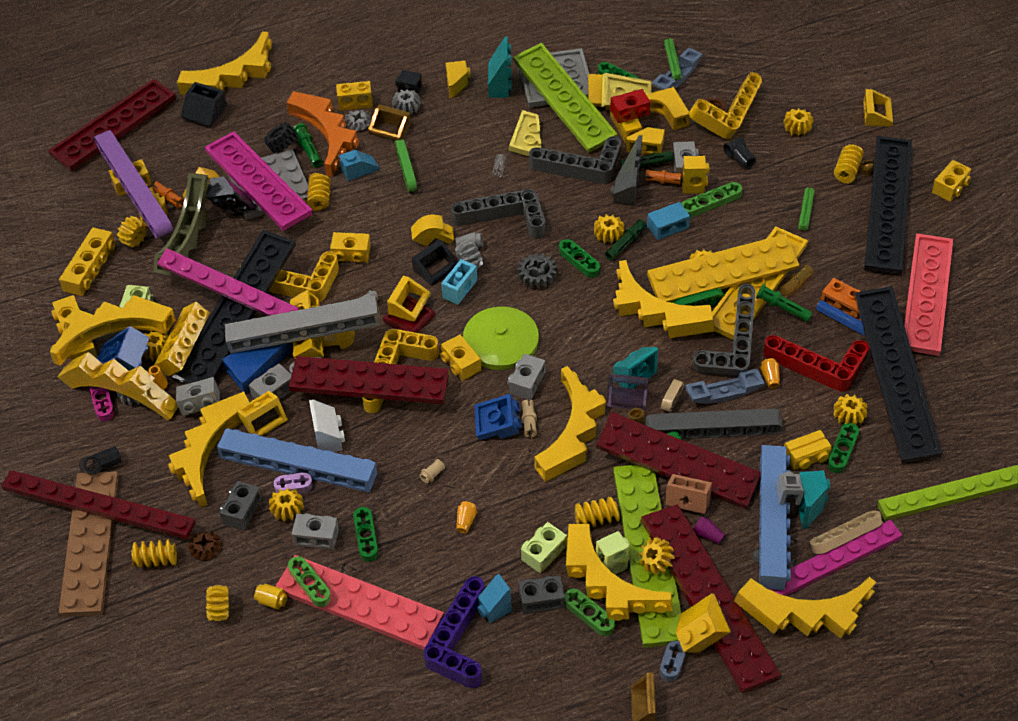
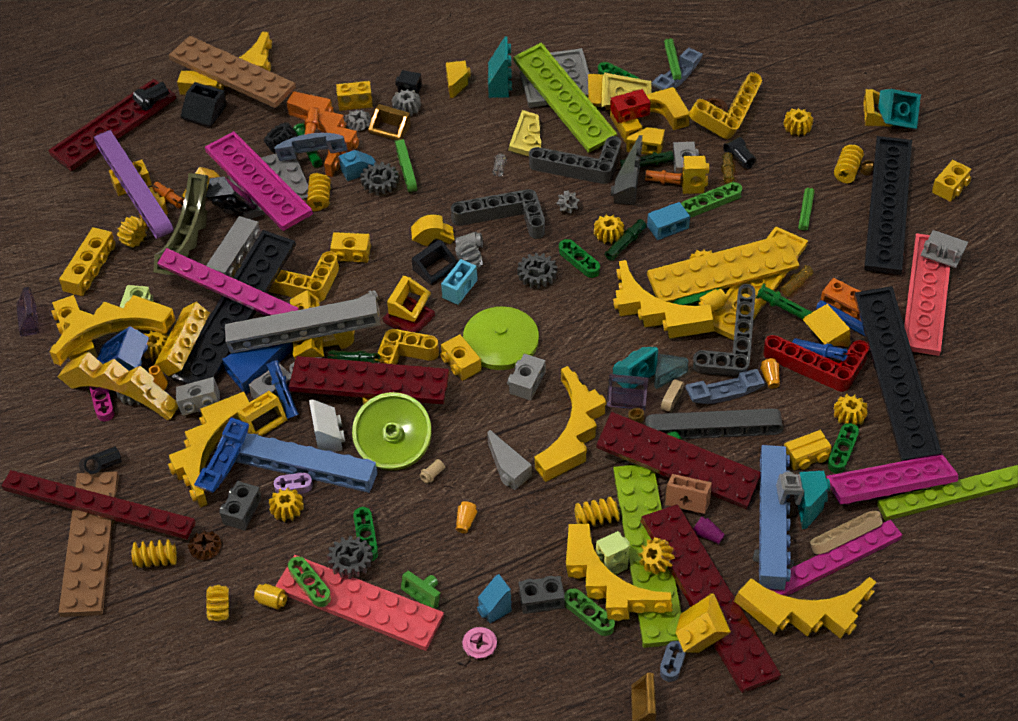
(27, 313): none -> tile
(146, 98): none -> black piece
(224, 457): none -> blue slope
(232, 71): none -> medium nougat plate
(235, 246): none -> light grey brick
(274, 369): none -> blue pin
(310, 142): none -> sand blue slope
(311, 122): none -> orange pin
(323, 538): light grey brick -> none
(350, 557): none -> dark grey gear
(354, 356): none -> dark green pin
(379, 178): none -> dark grey gear
(392, 431): none -> lime dish
(421, 589): none -> bright green tile
(453, 632): dark purple beam -> none
(473, 636): none -> bright pink gear
(497, 417): blue plate -> none
(511, 466): none -> light grey slope
(529, 418): tan pin -> none
(547, 549): yellowish green brick -> none
(562, 202): none -> light grey gear
(669, 368): none -> clear light blue slope
(715, 299): none -> yellow brick
(728, 168): none -> clear yellow pin
(824, 350): none -> blue pin
(828, 326): none -> yellow slope
(892, 479): none -> dark pink plate
(899, 108): none -> teal slope
(944, 248): none -> light grey hinge

